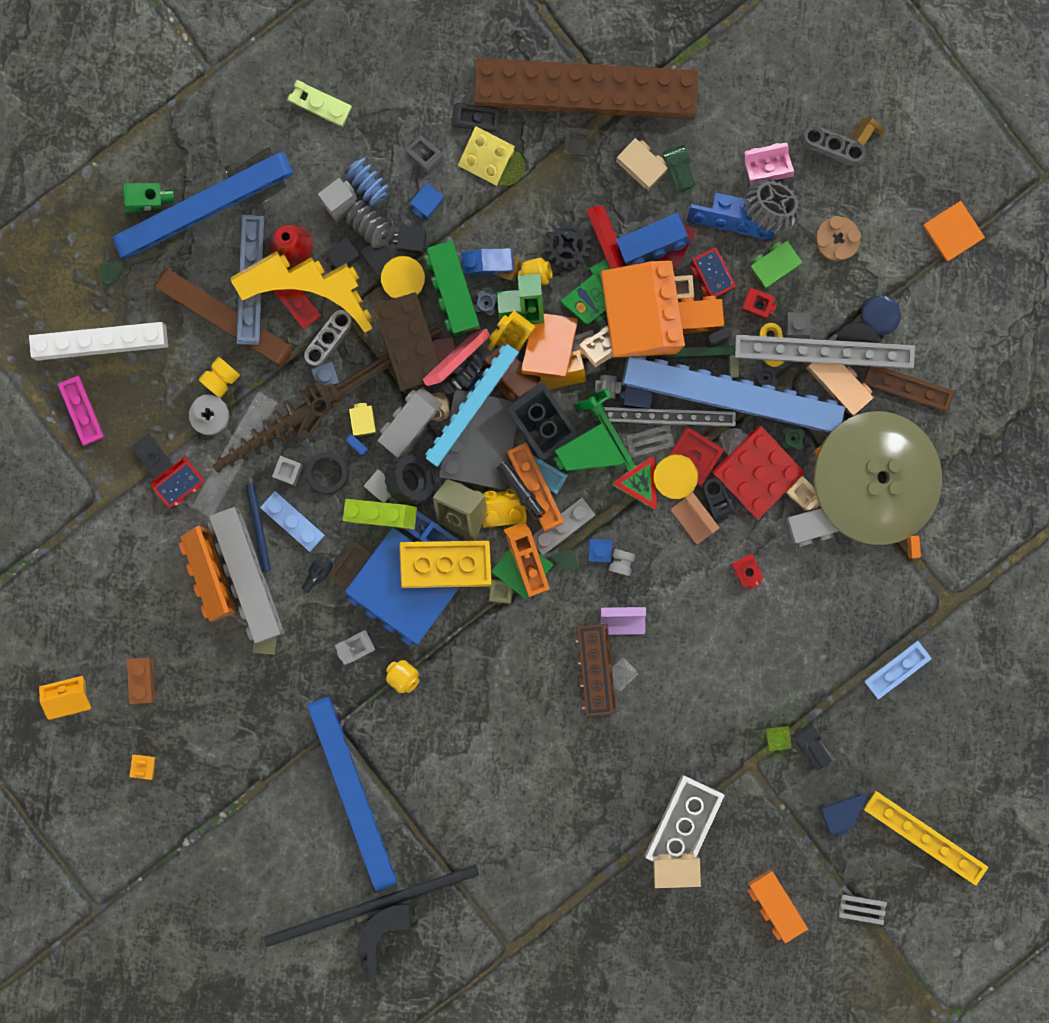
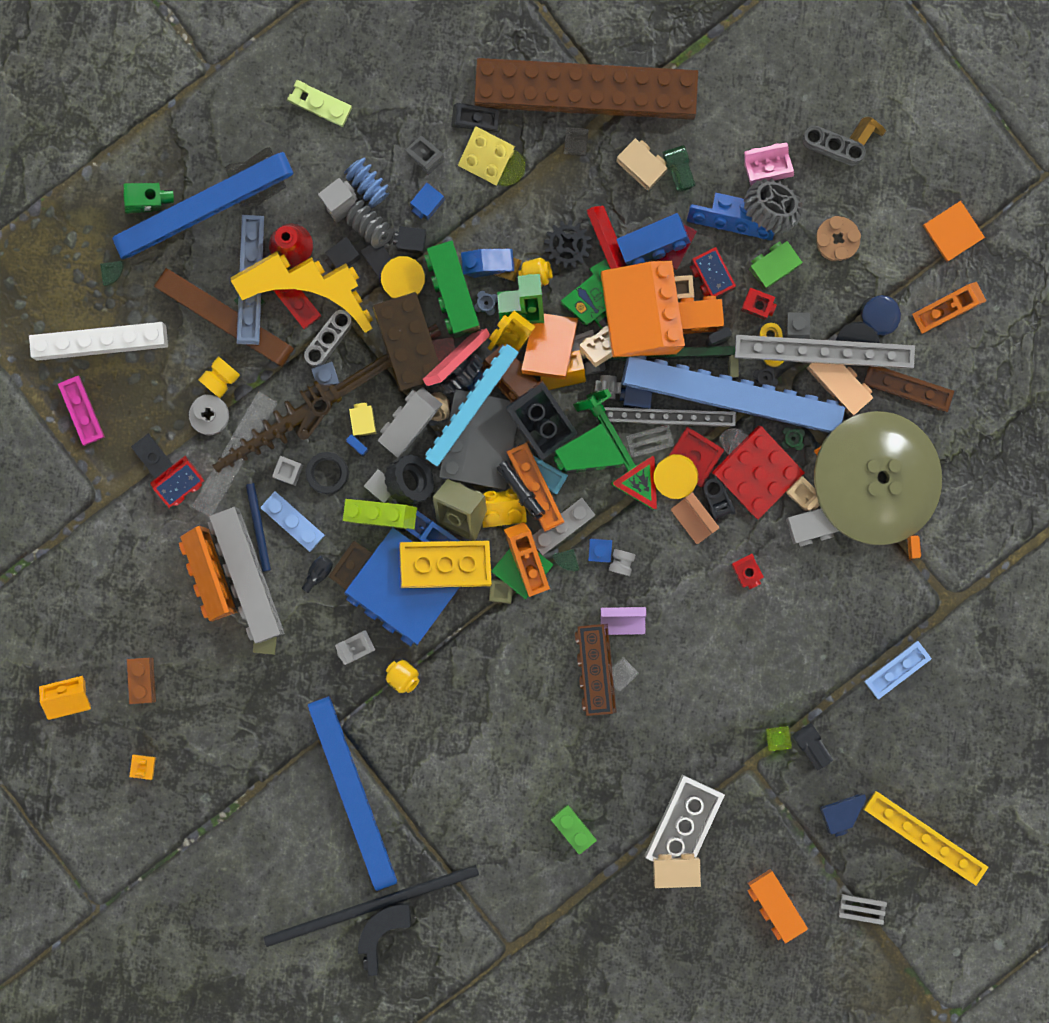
(573, 829): none -> bright green brick
(949, 307): none -> orange slope

